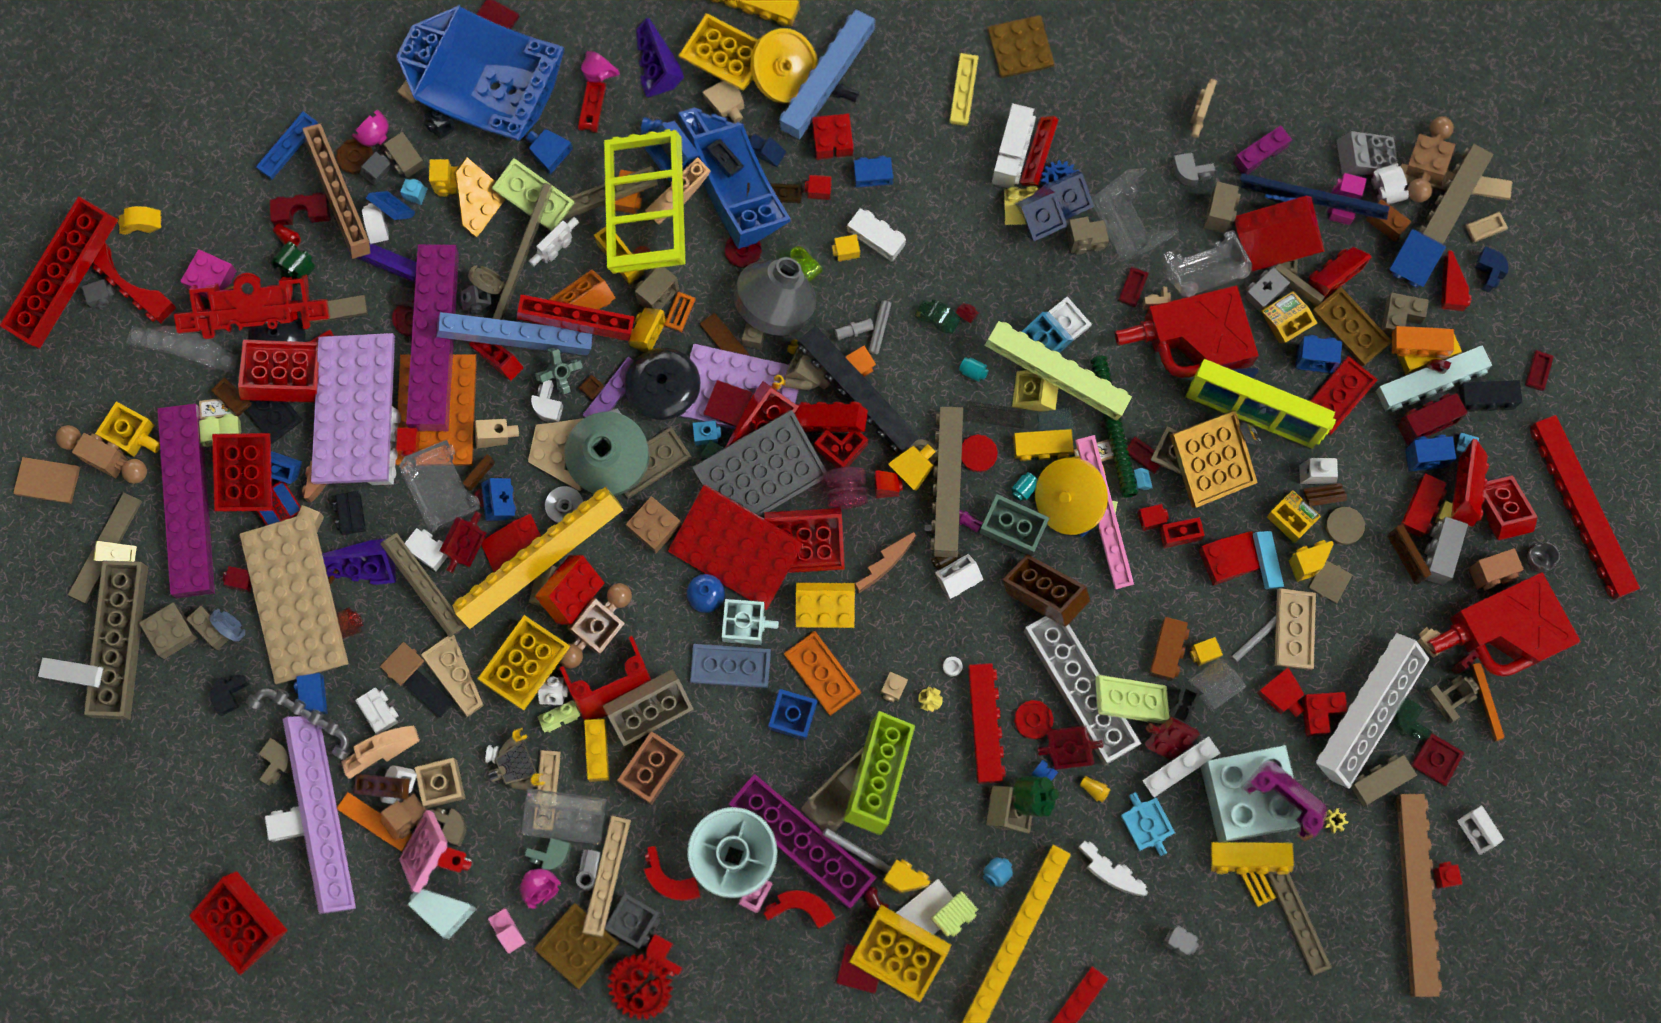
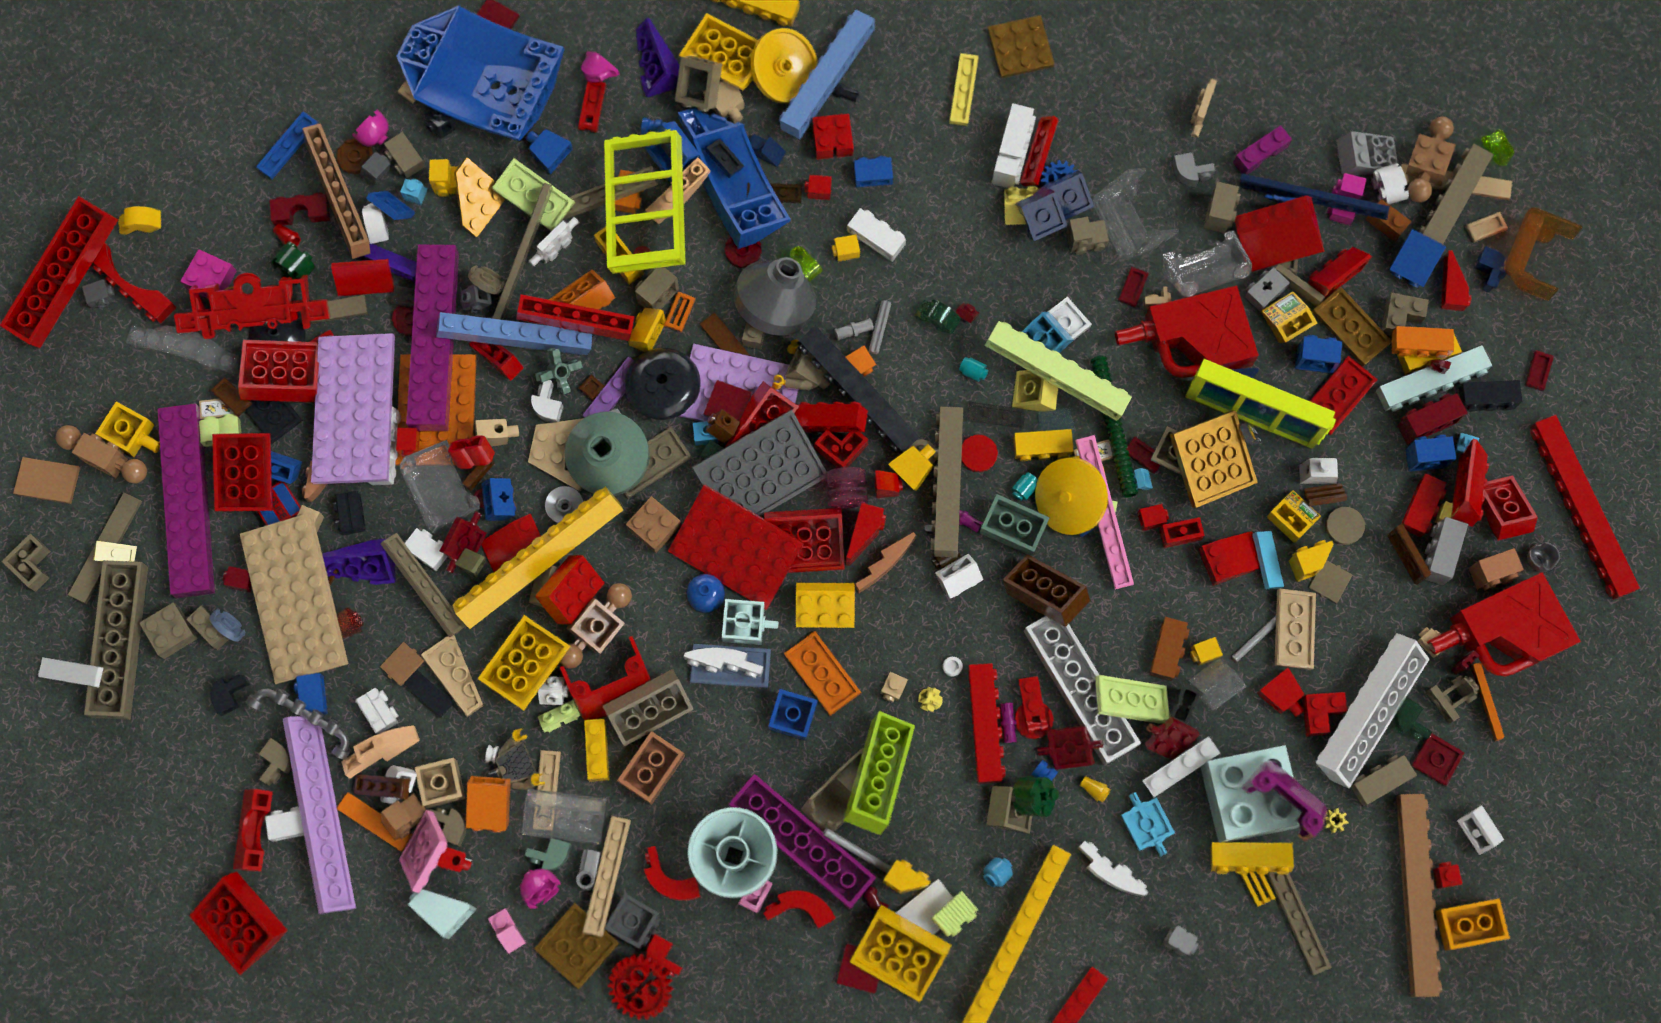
(24, 562): none -> dark tan brick
(248, 849): none -> red arch
(363, 277): none -> red tile
(471, 452): none -> red brick
(471, 562): none -> olive slope
(488, 803): none -> orange brick
(712, 87): none -> dark tan window
(716, 658): none -> white slope
(722, 425): none -> reddish brown brick
(867, 528): none -> red slope
(1008, 723): none -> magenta pin
(1032, 703): none -> red plate
(1472, 924): none -> light orange brick
(1497, 144): none -> clear neon green piece
(1542, 227): none -> clear orange windscreen

